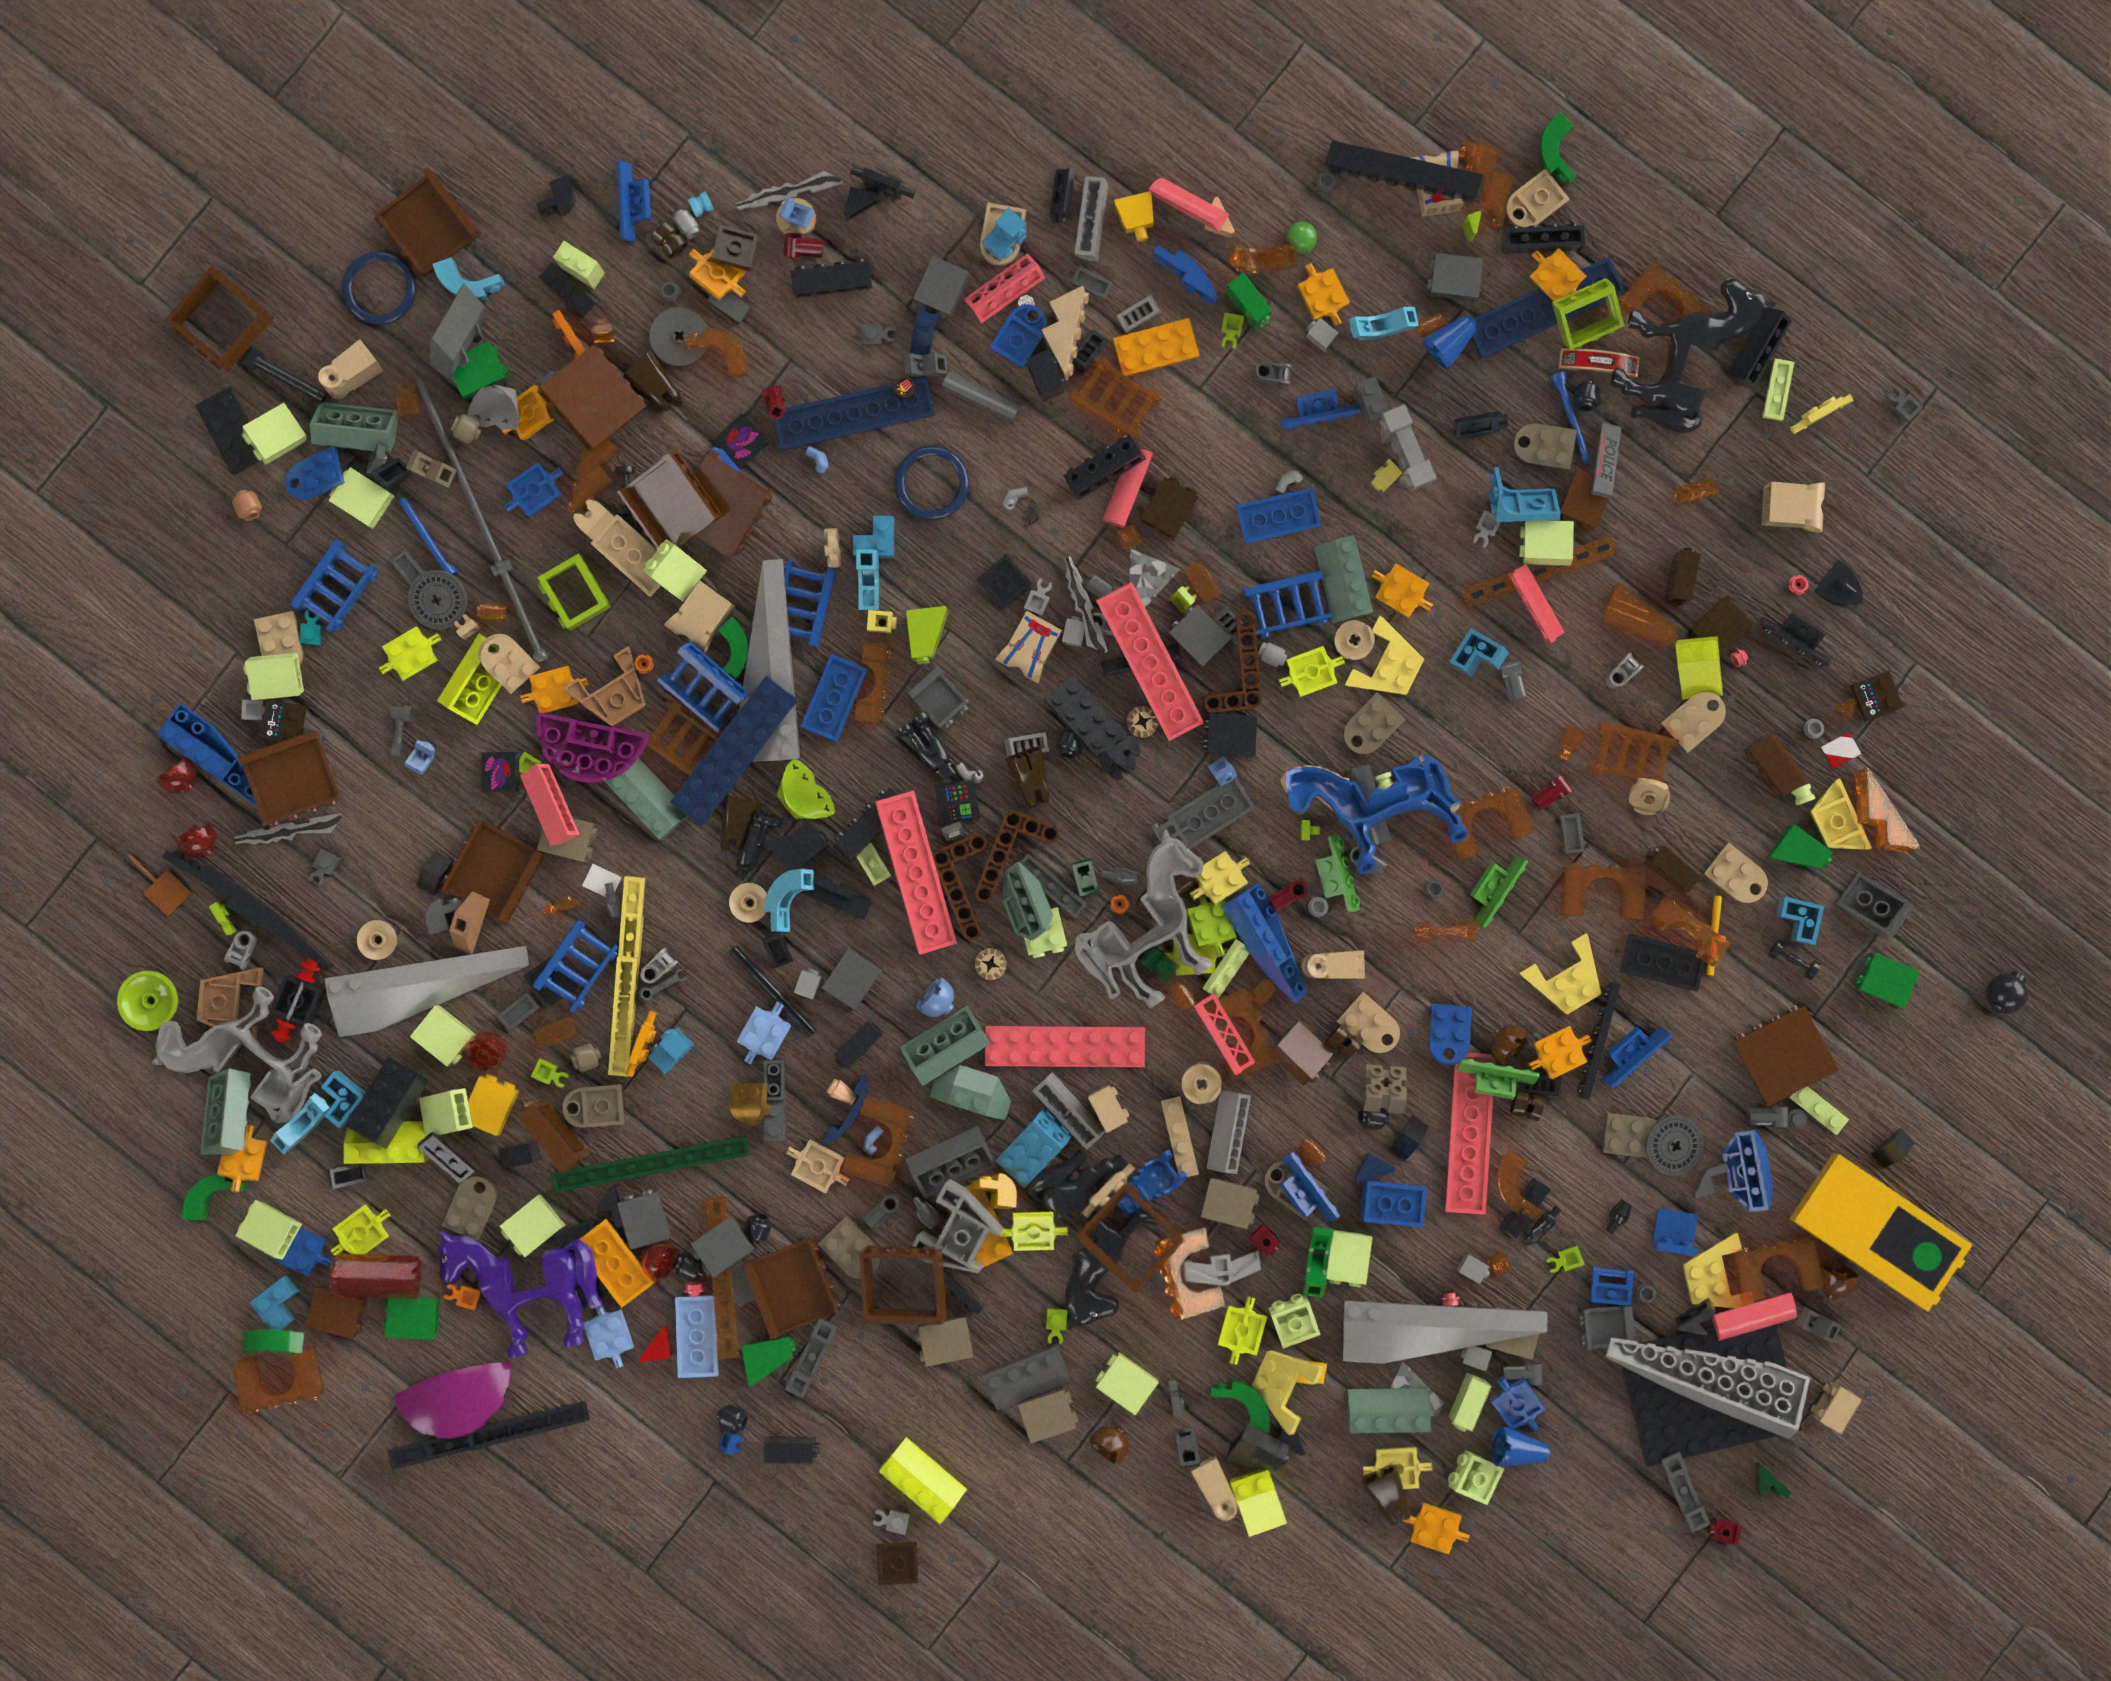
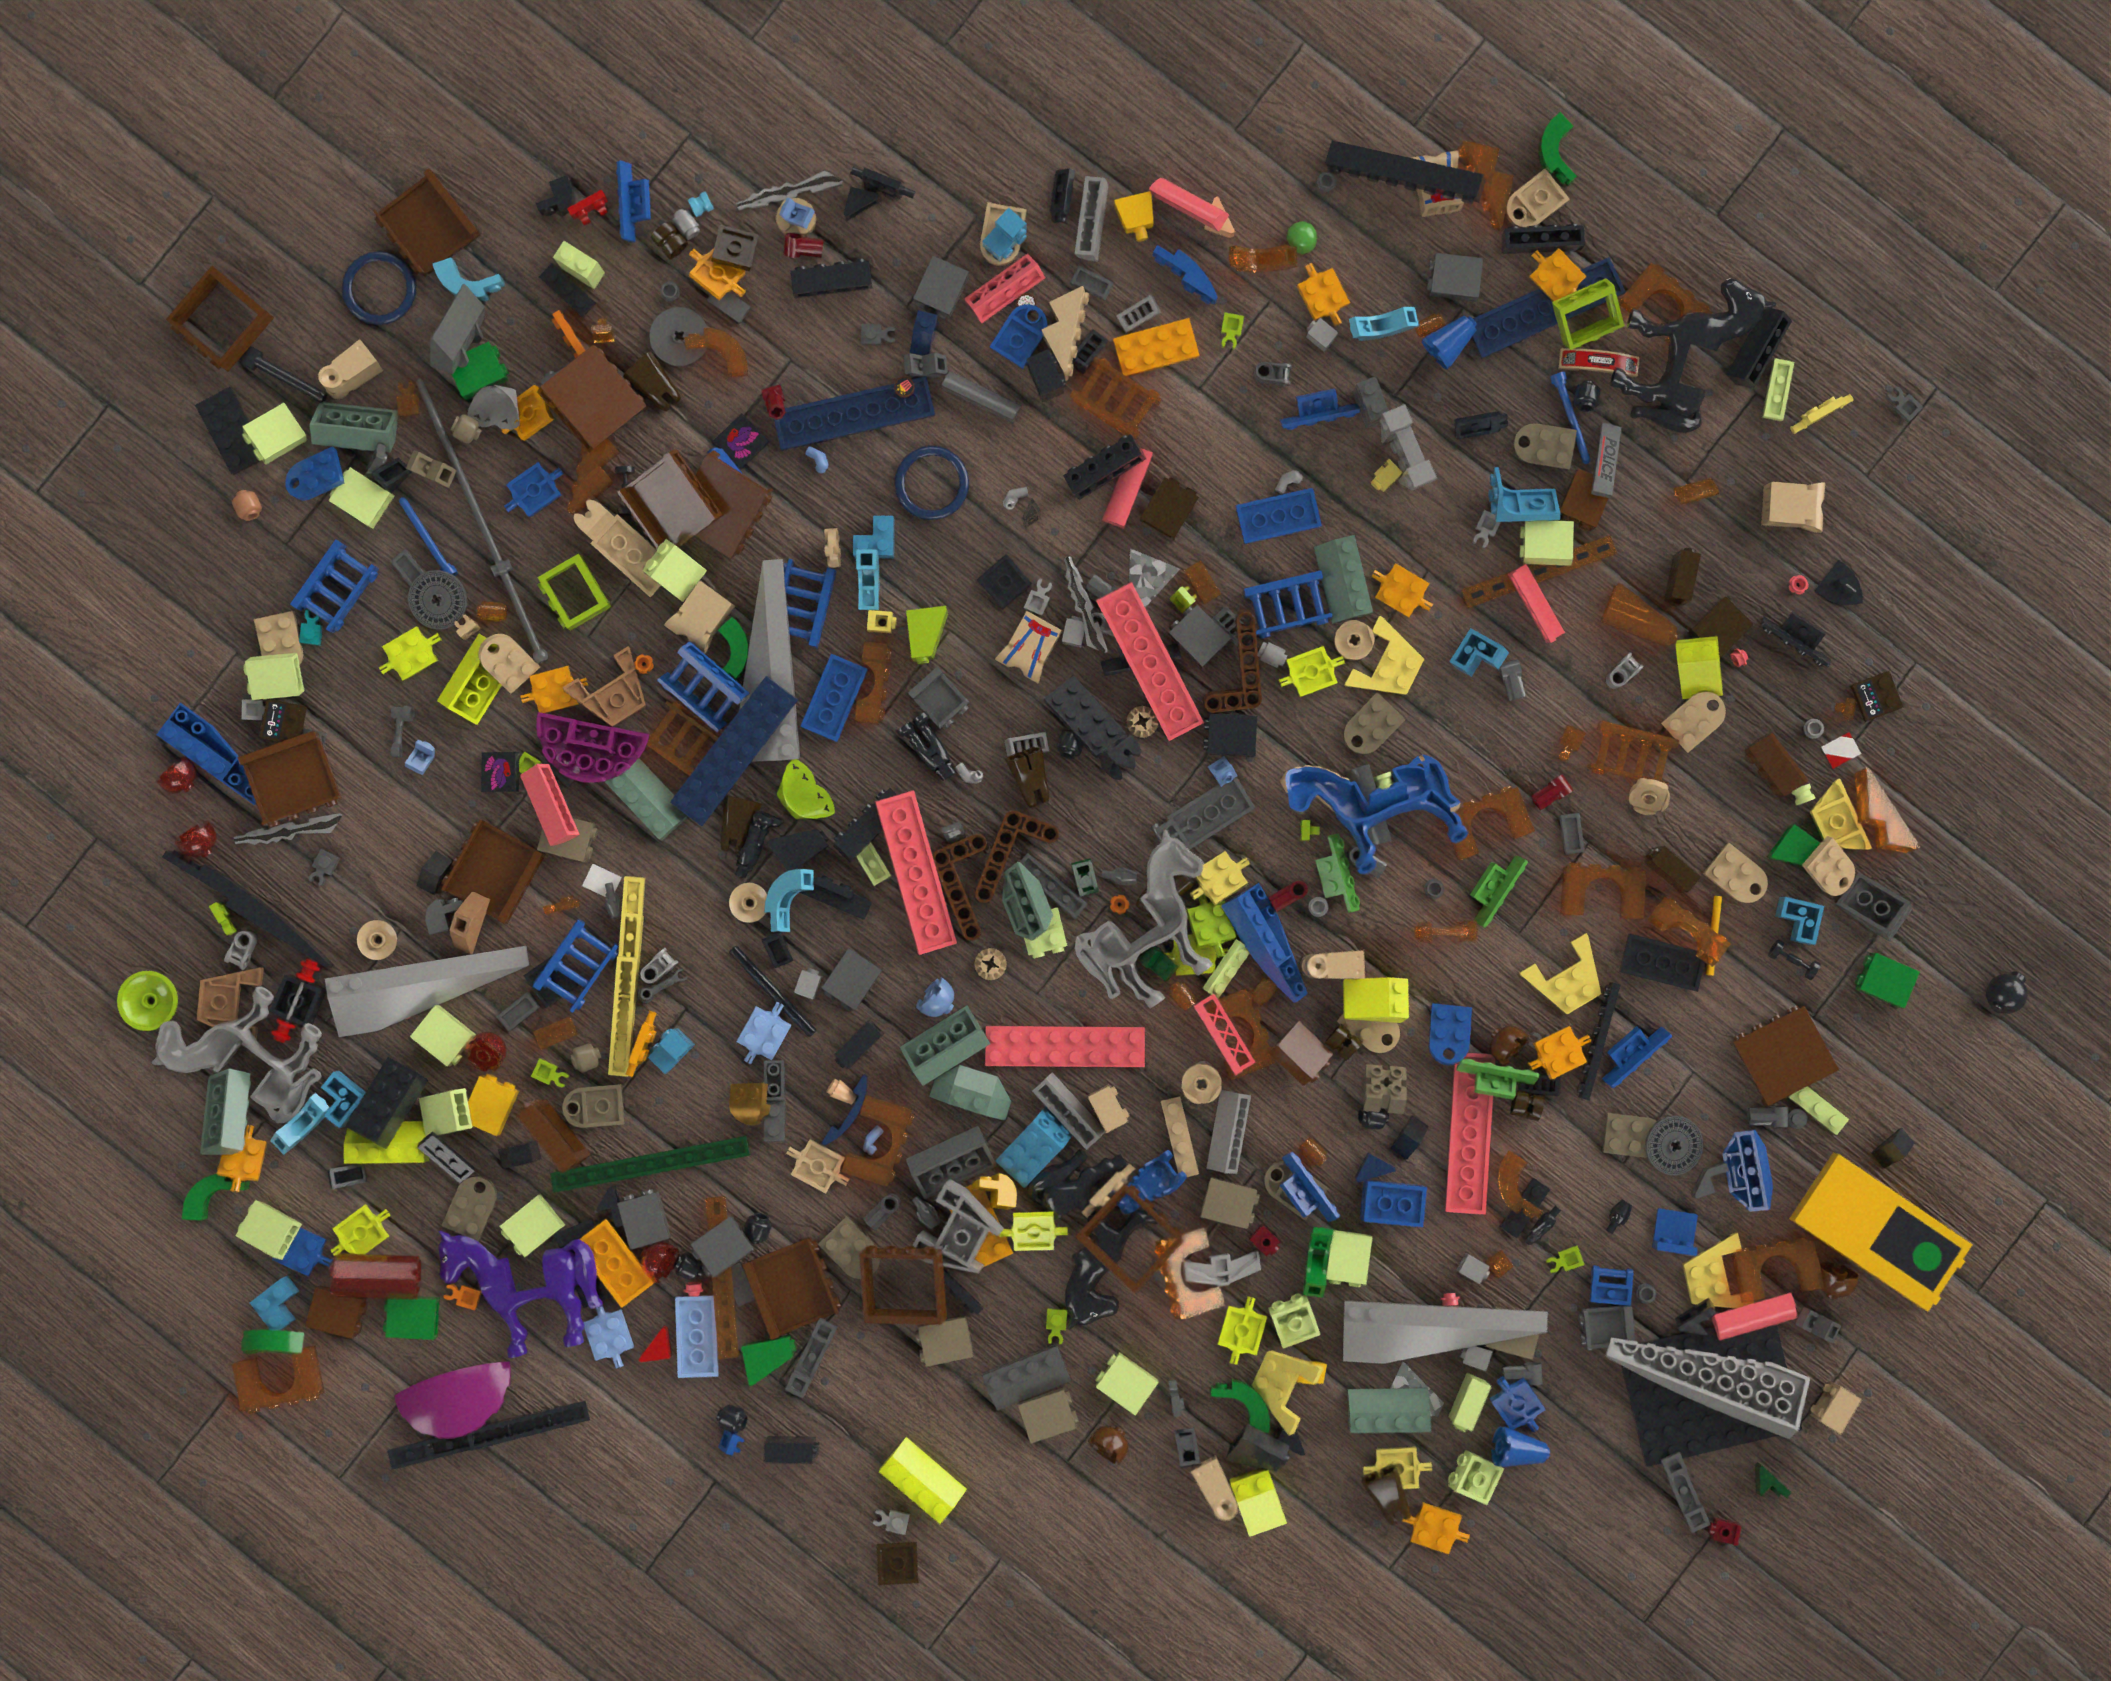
(166, 891): dark orange piece -> none
(594, 201): none -> red plate
(957, 801): black tile -> none
(1129, 537): clear orange tile -> none
(1249, 302): green brick -> none
(1376, 999): none -> neon yellow slope
(1471, 225): lime slope -> none
(1828, 866): none -> tan plate

